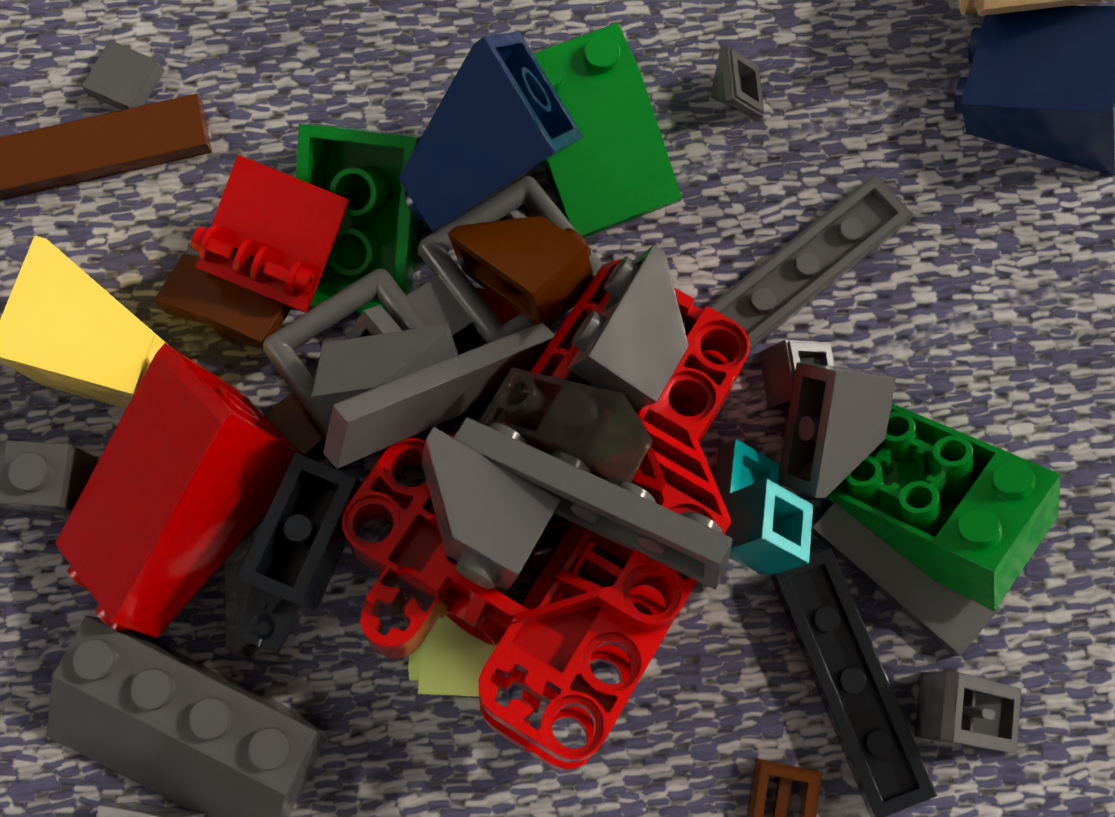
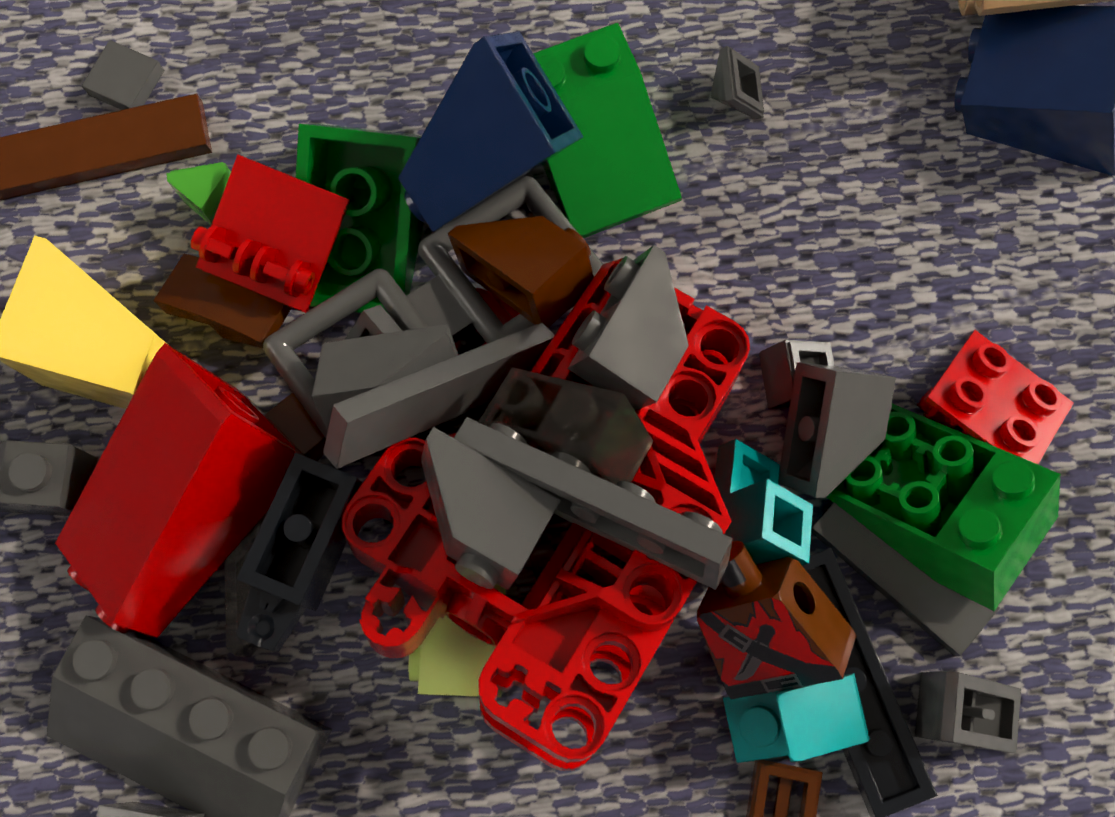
(201, 187): none -> bright green slope
(772, 627): none -> torso
(797, 721): none -> teal slope
(814, 260): dark grey tile -> none
(996, 400): none -> red hinge

